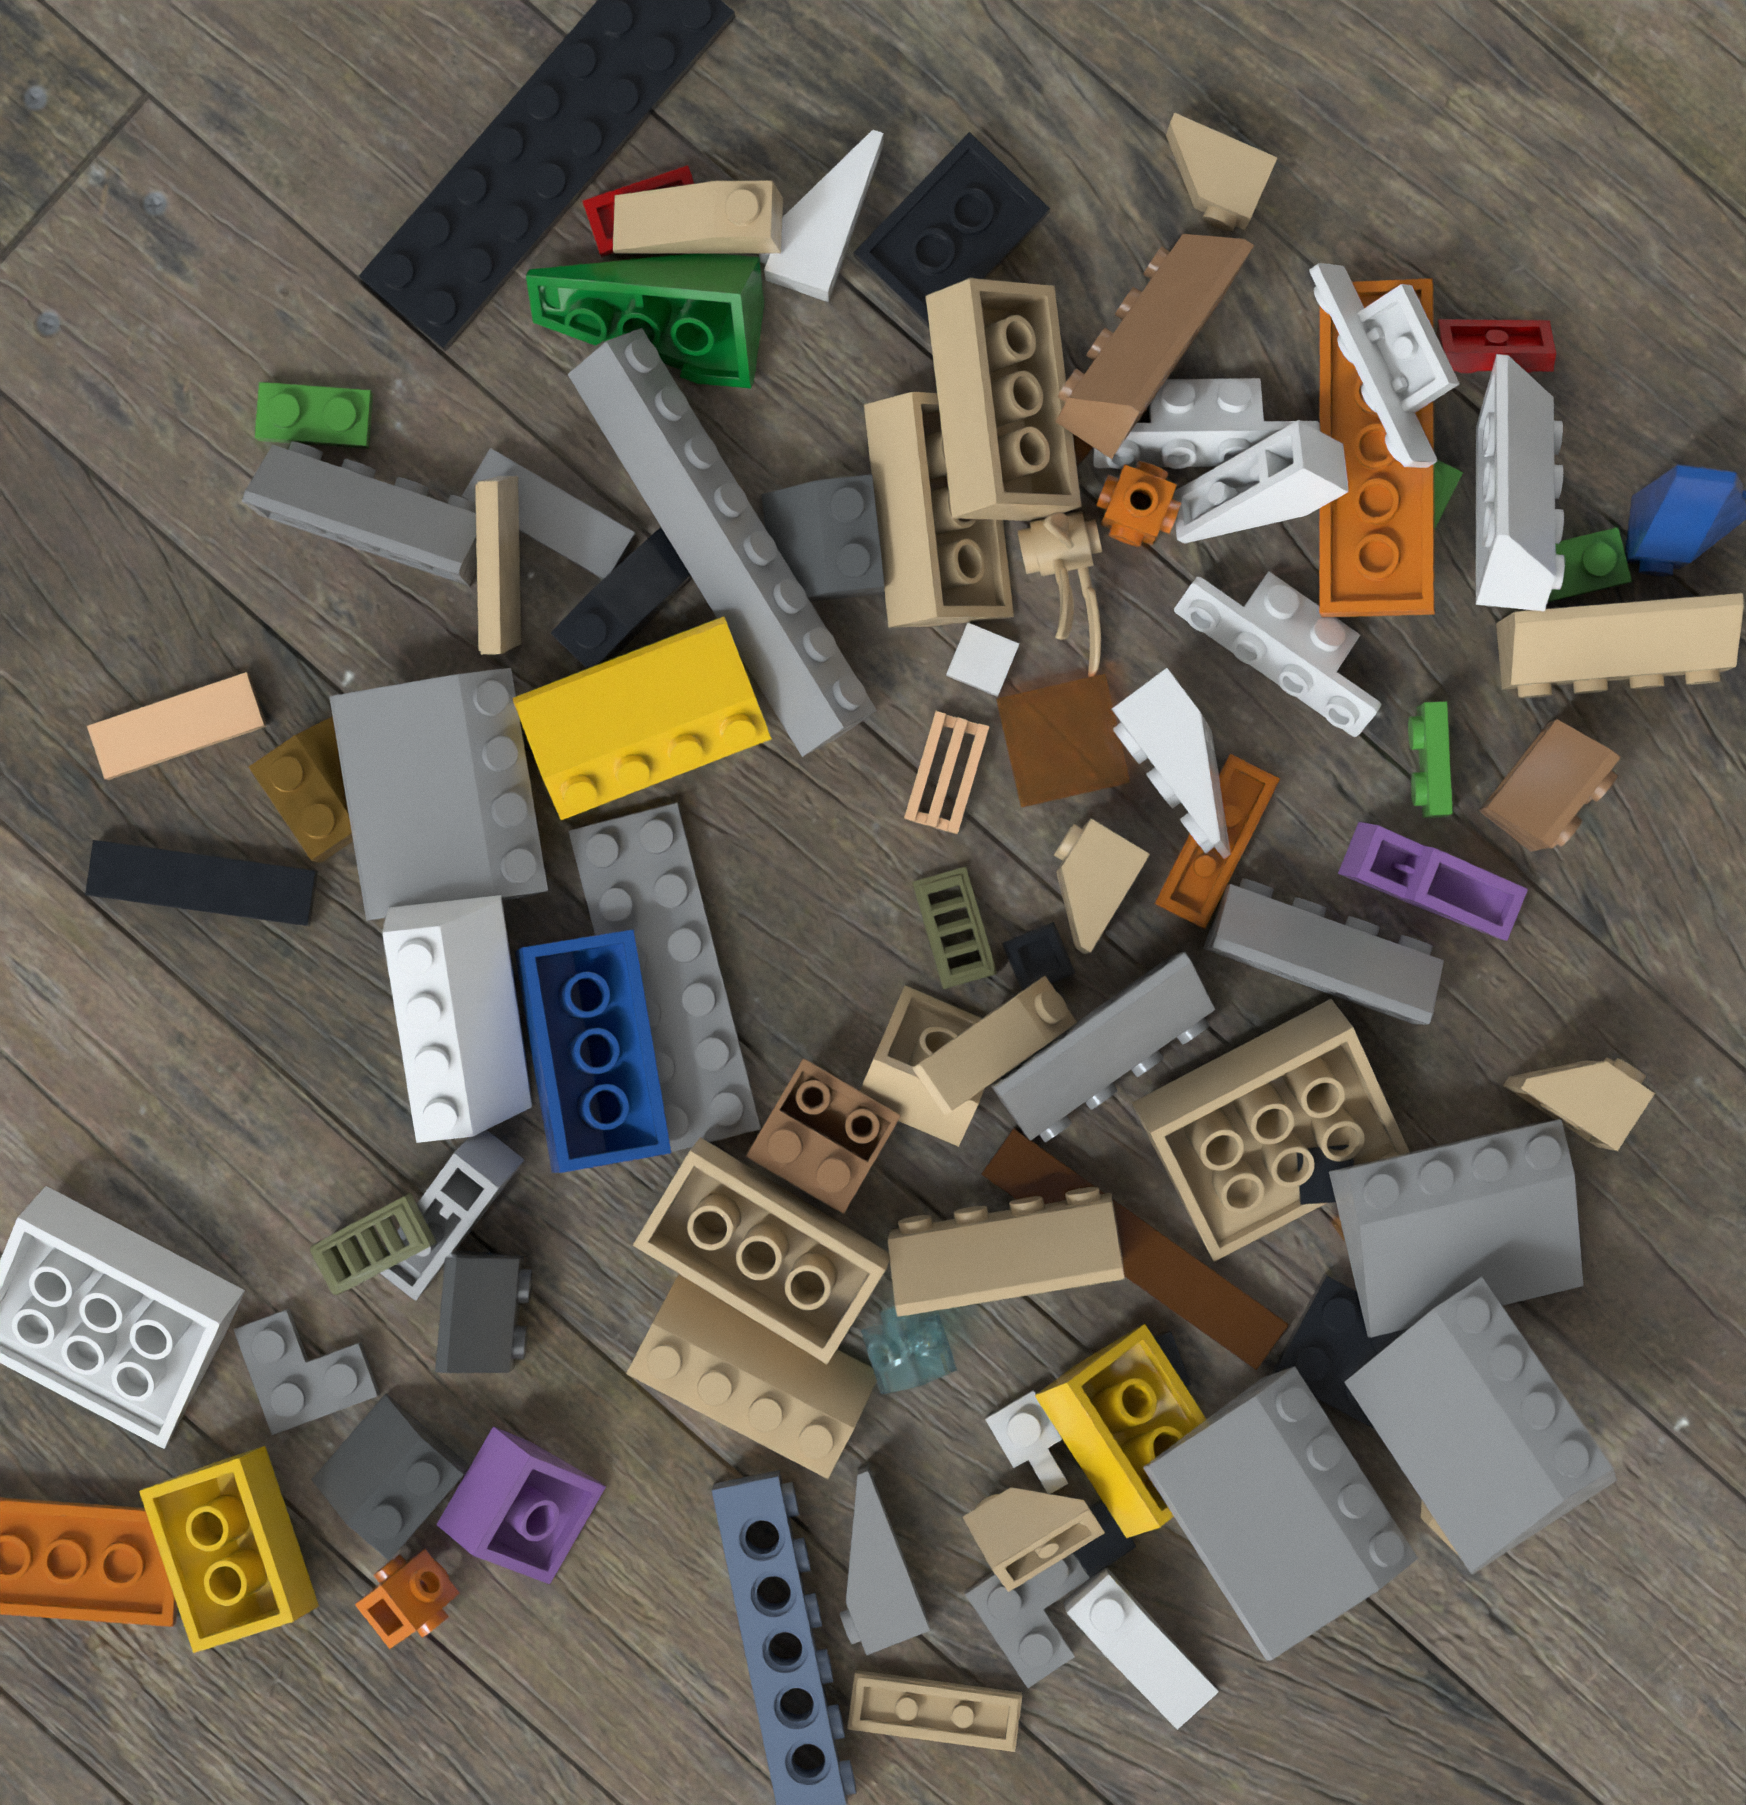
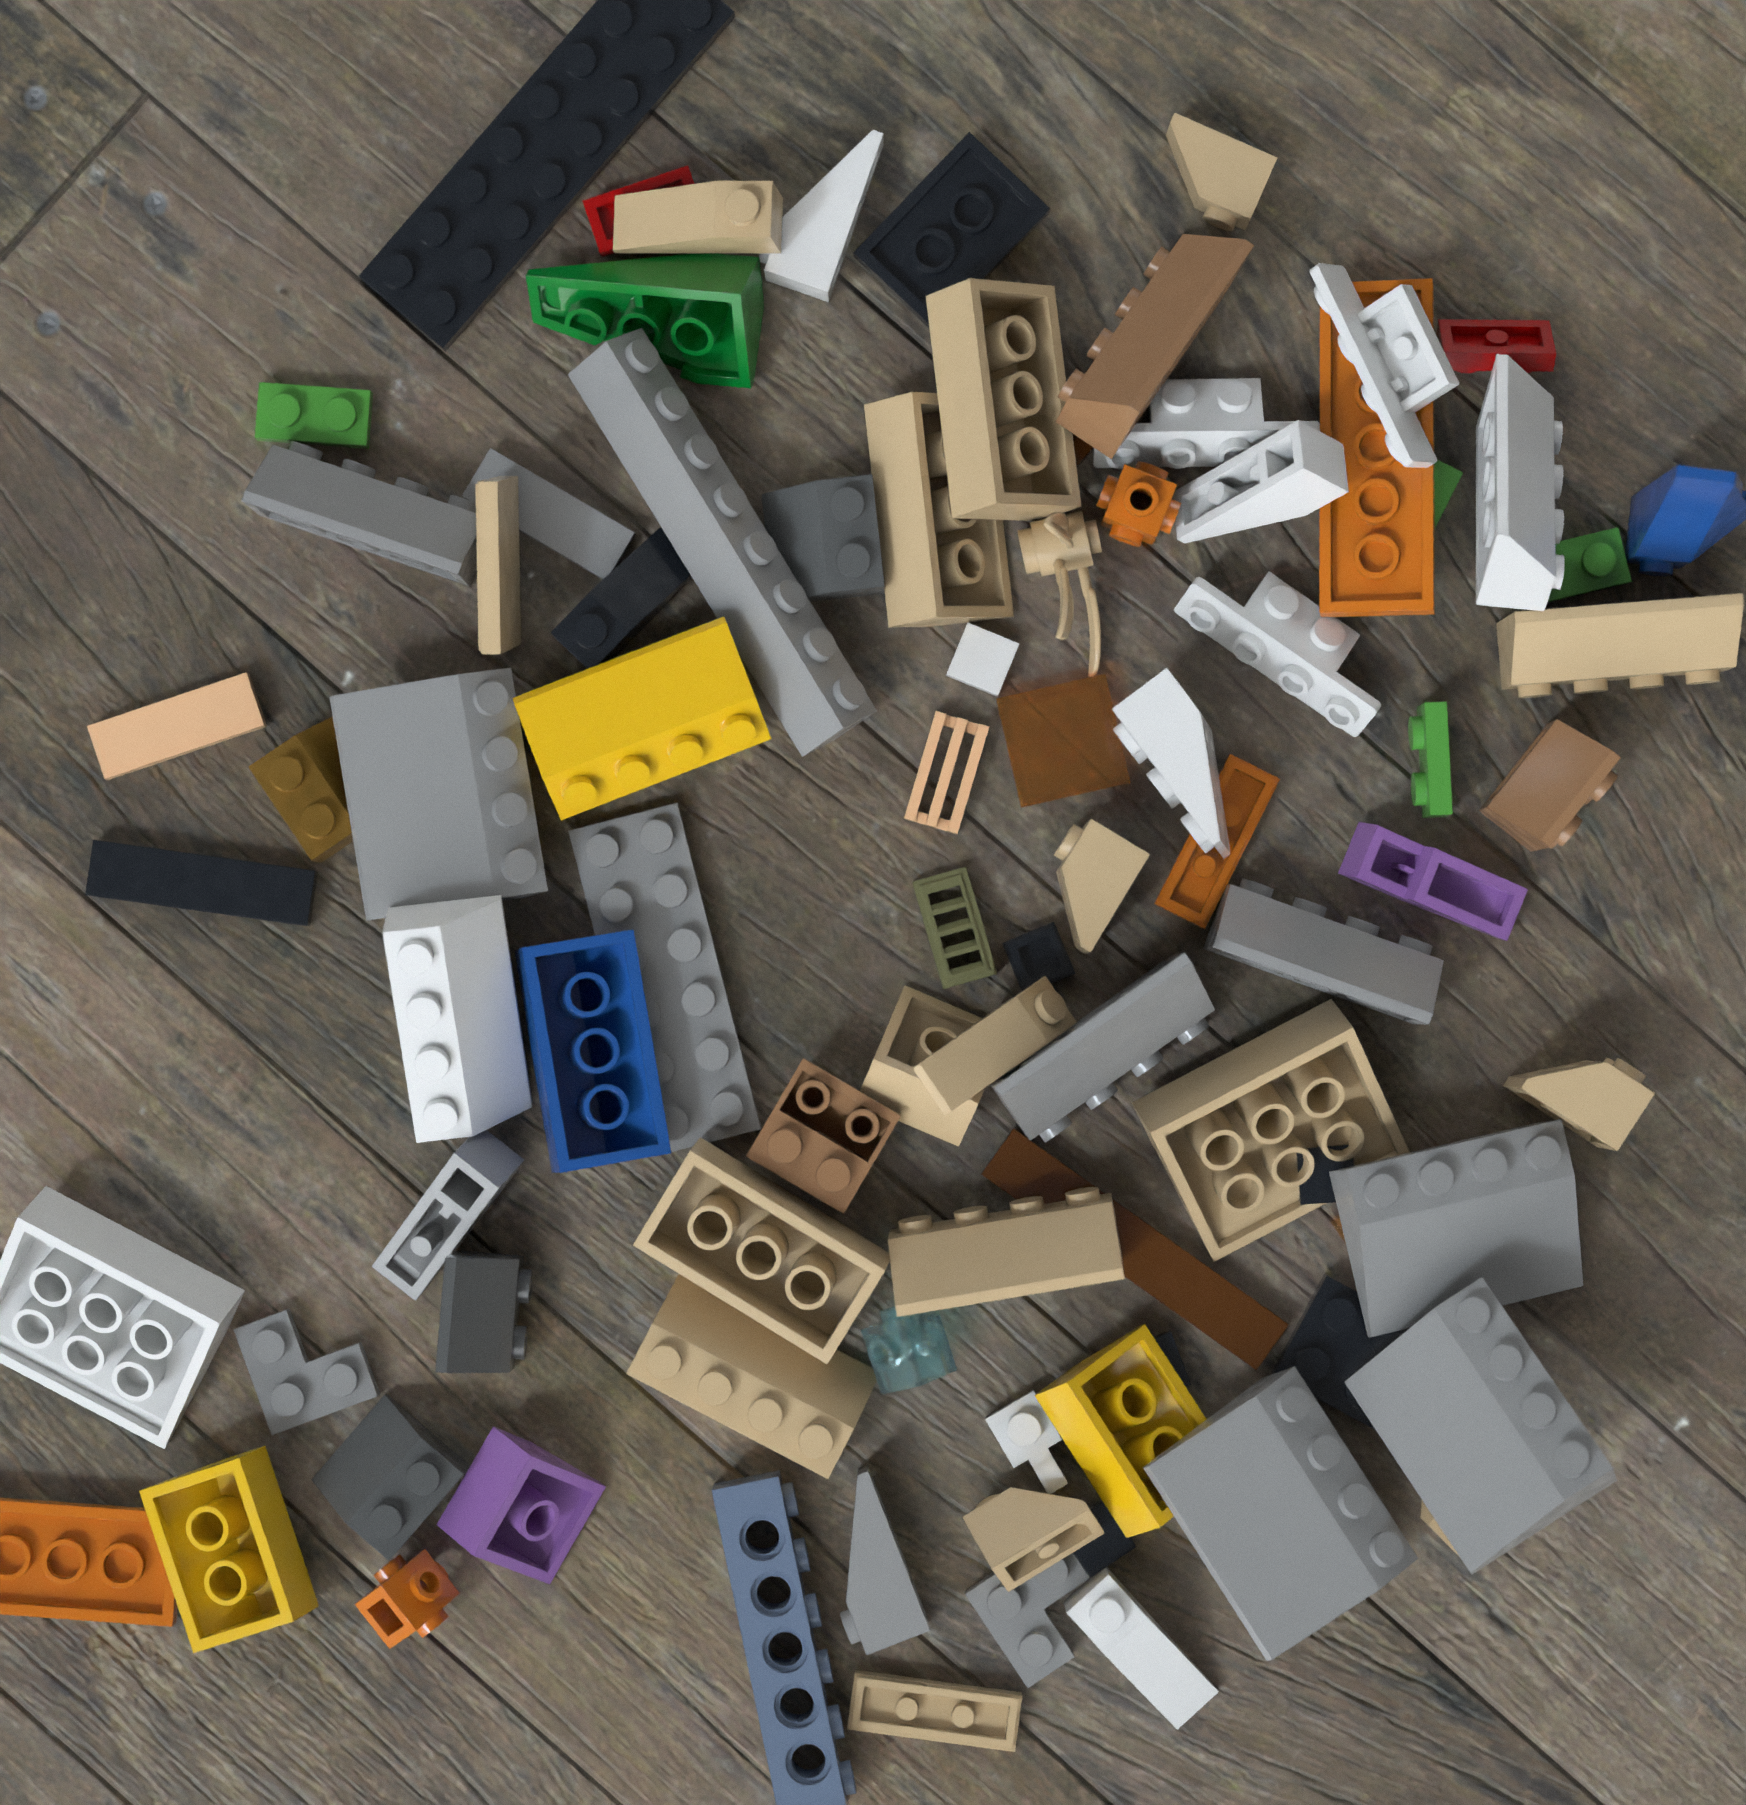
(342, 1259): olive slope -> none

